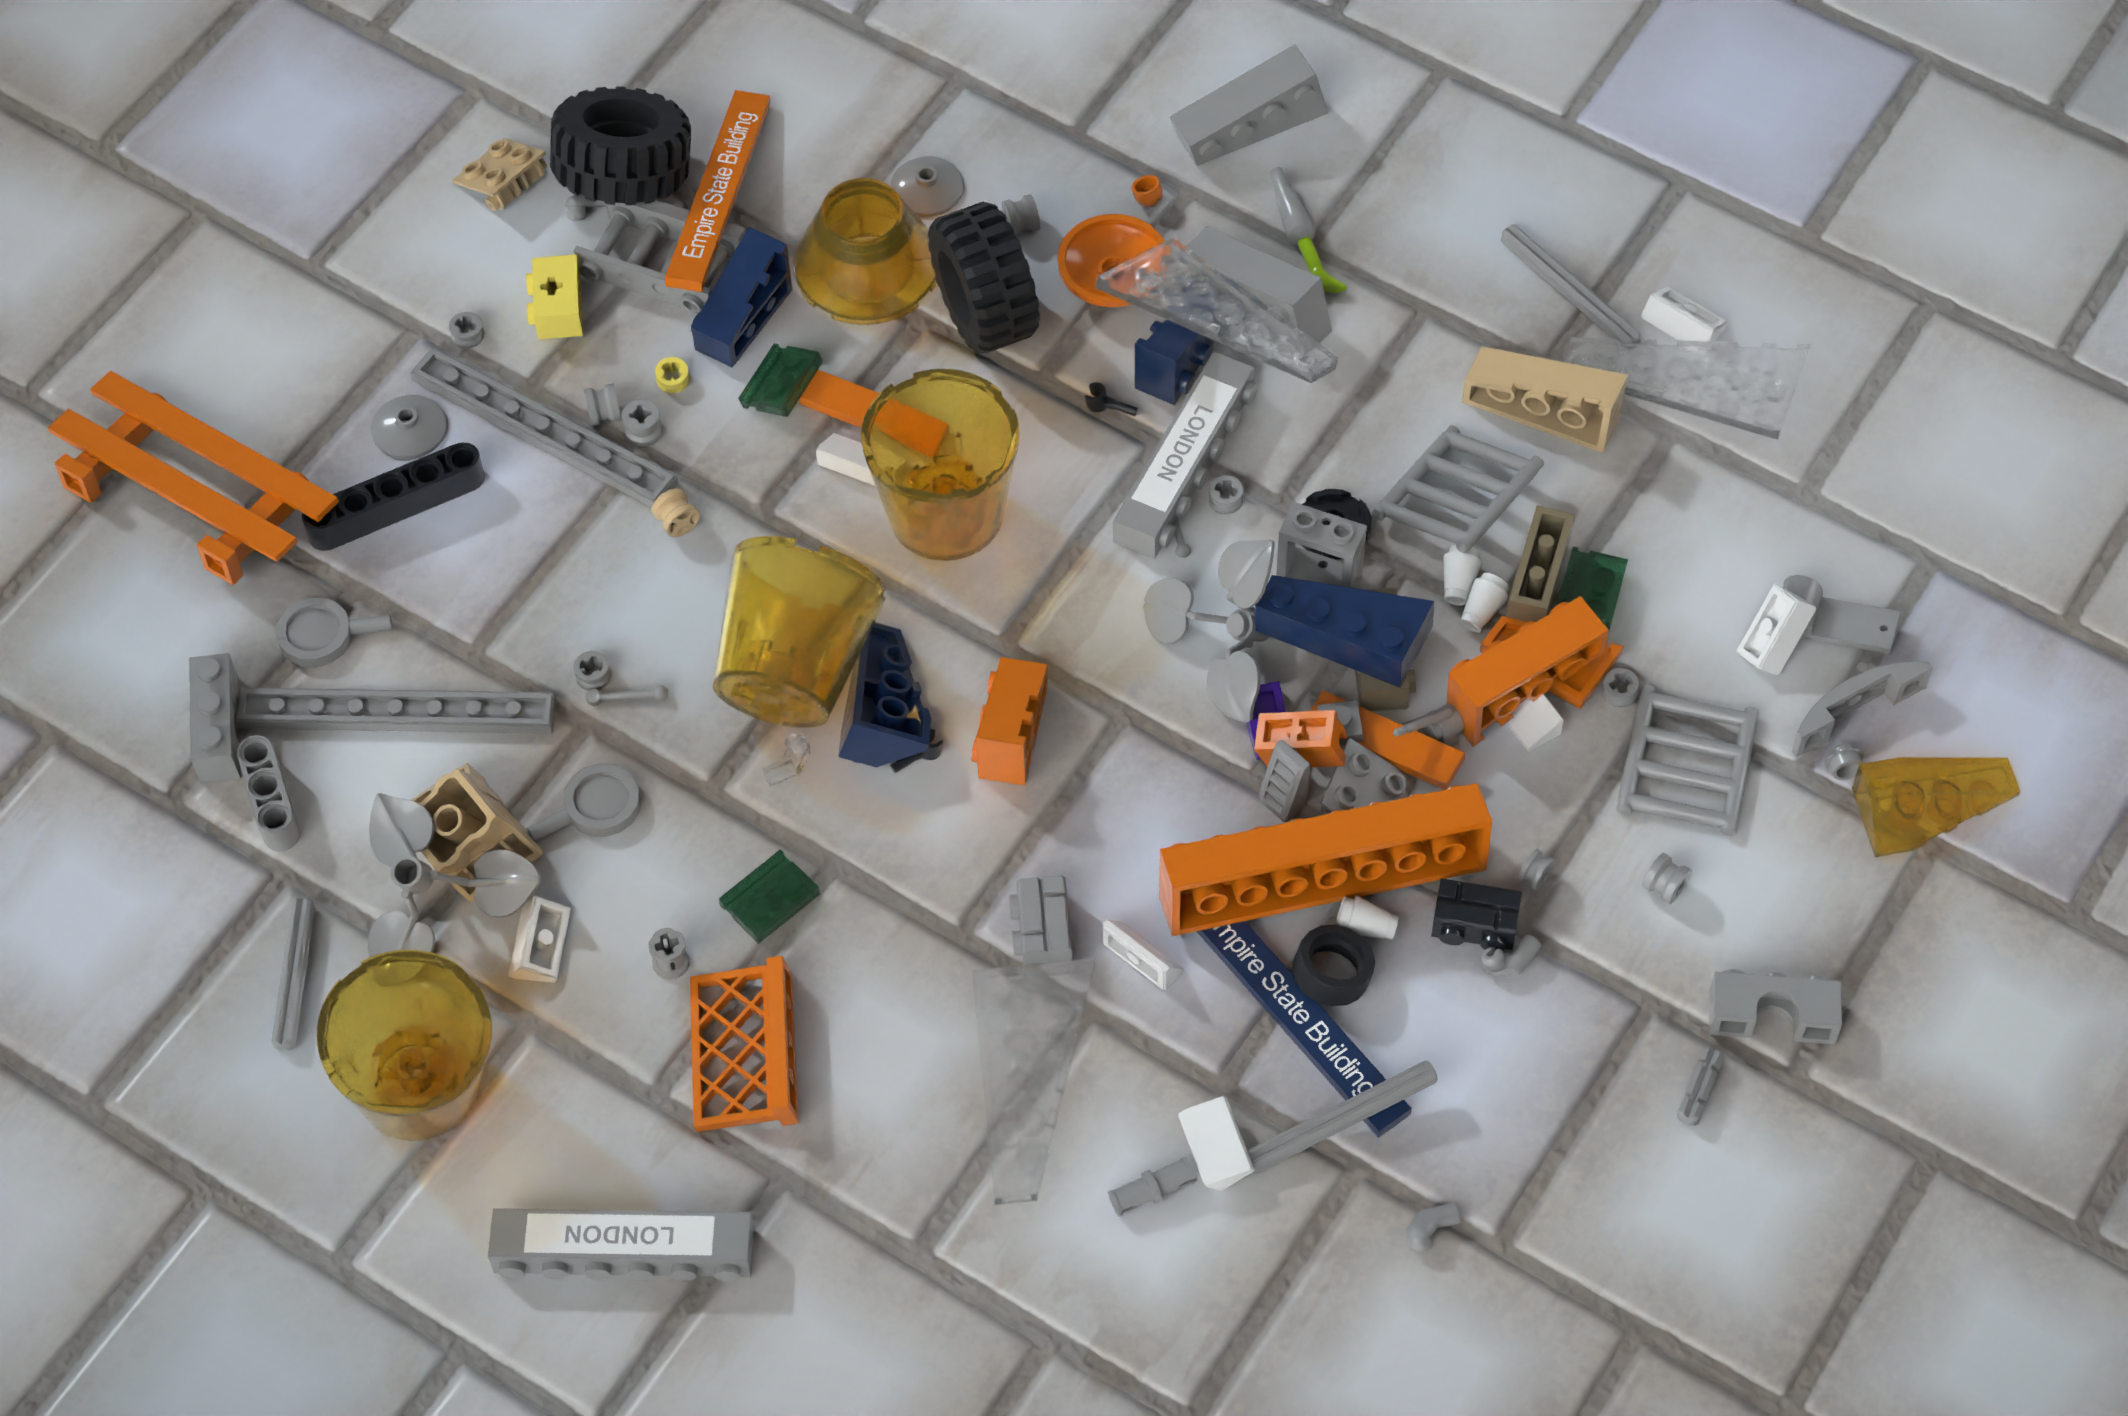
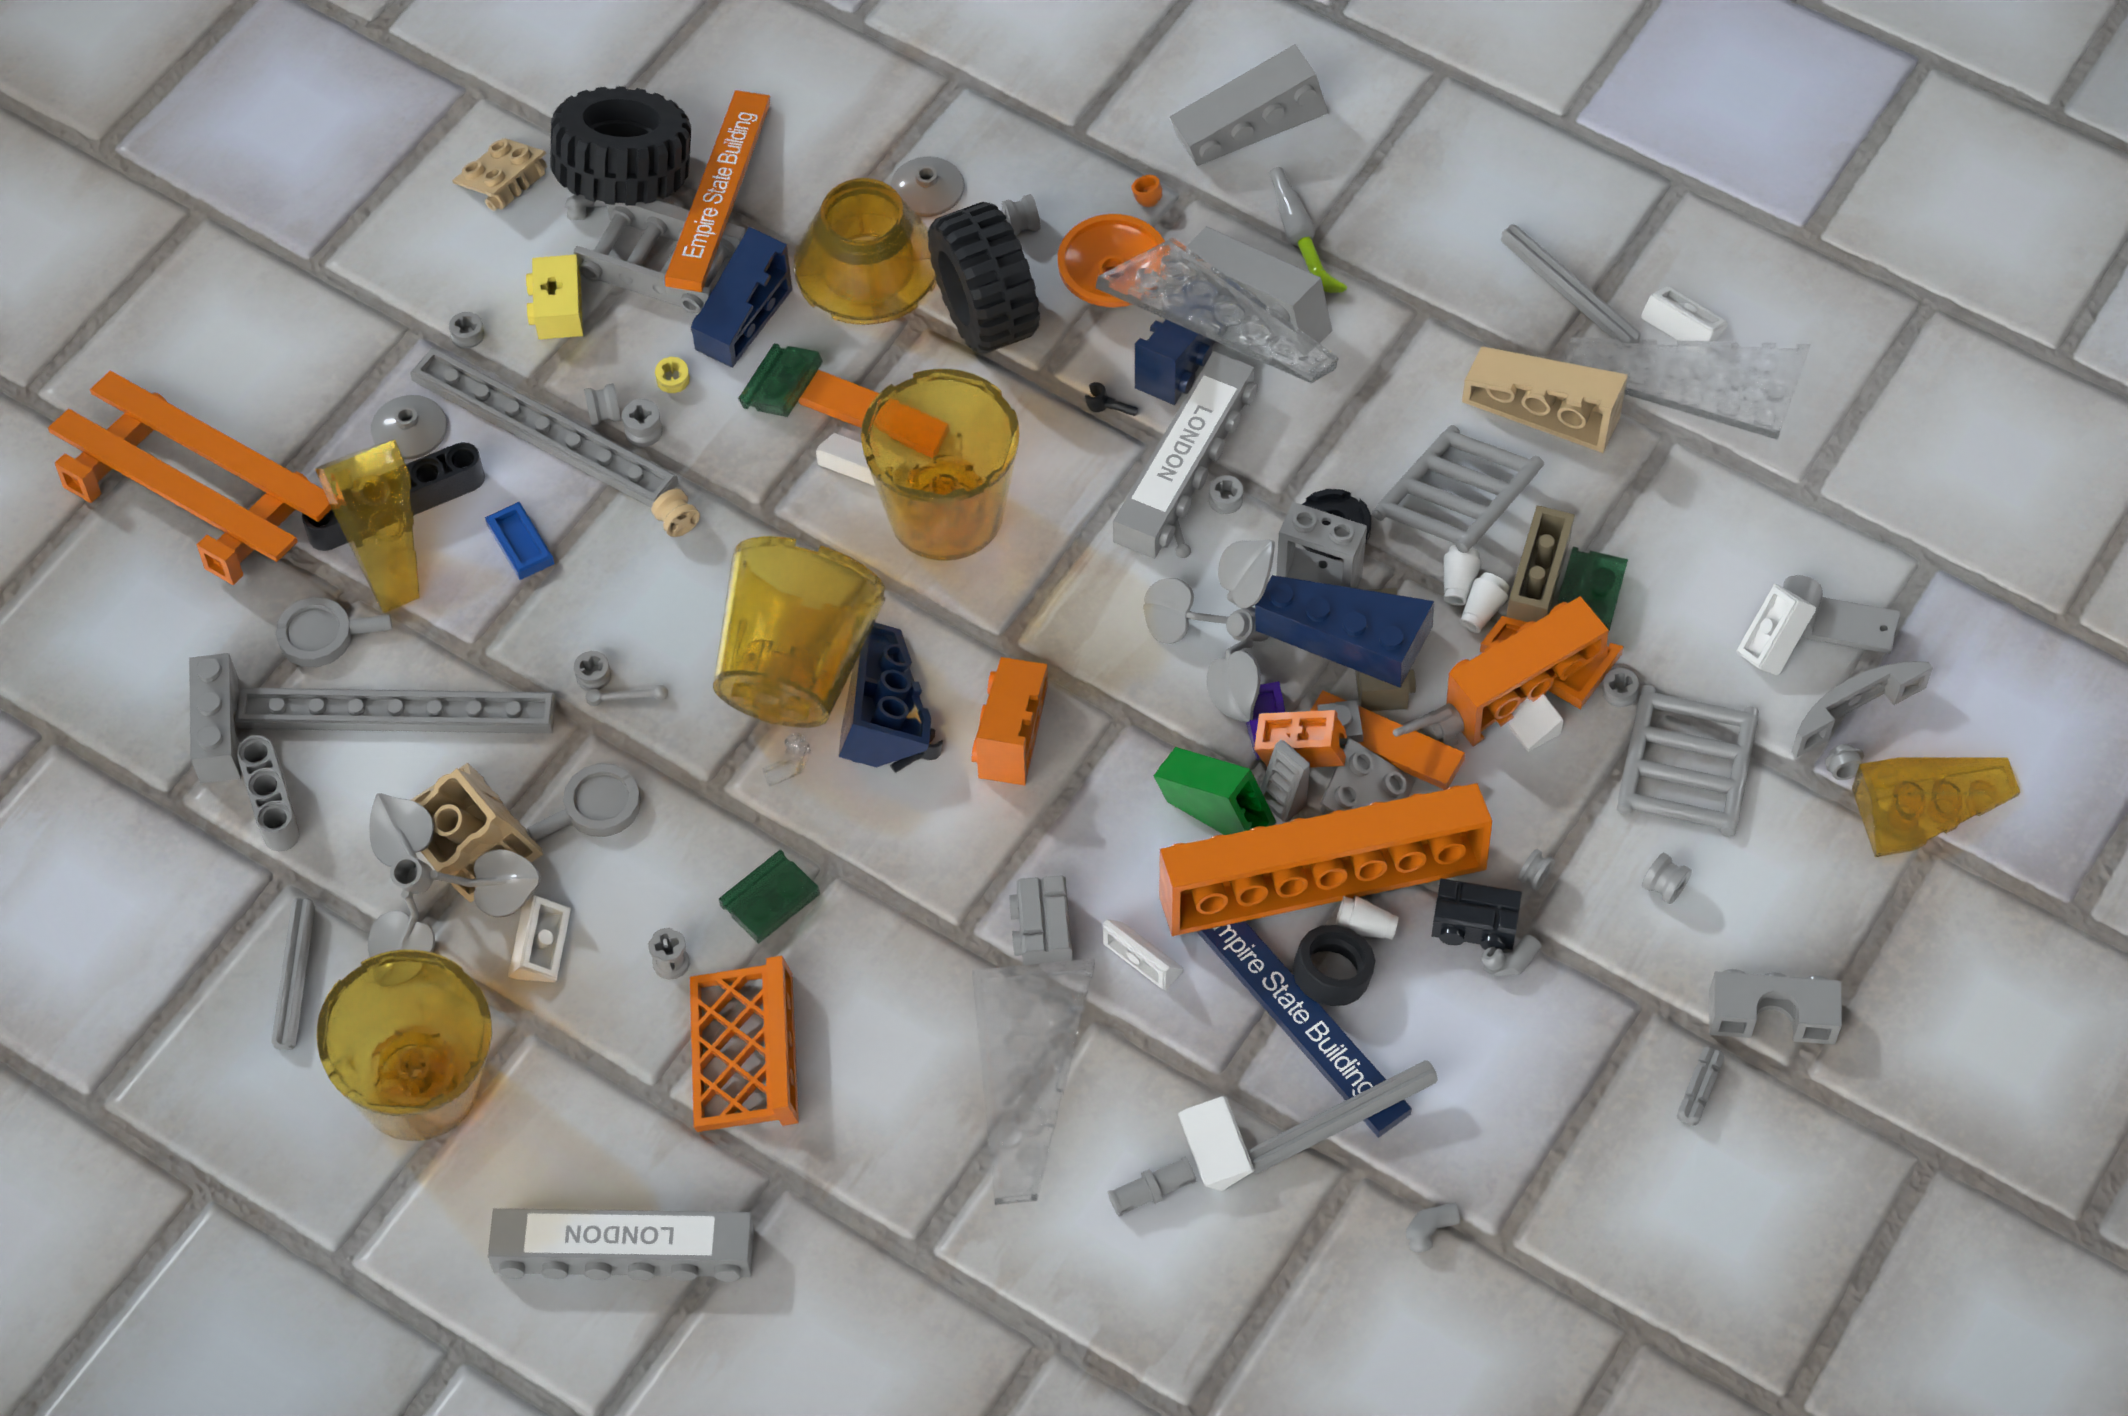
(374, 511): none -> clear yellow wedge
(519, 540): none -> blue tile
(1213, 792): none -> green slope

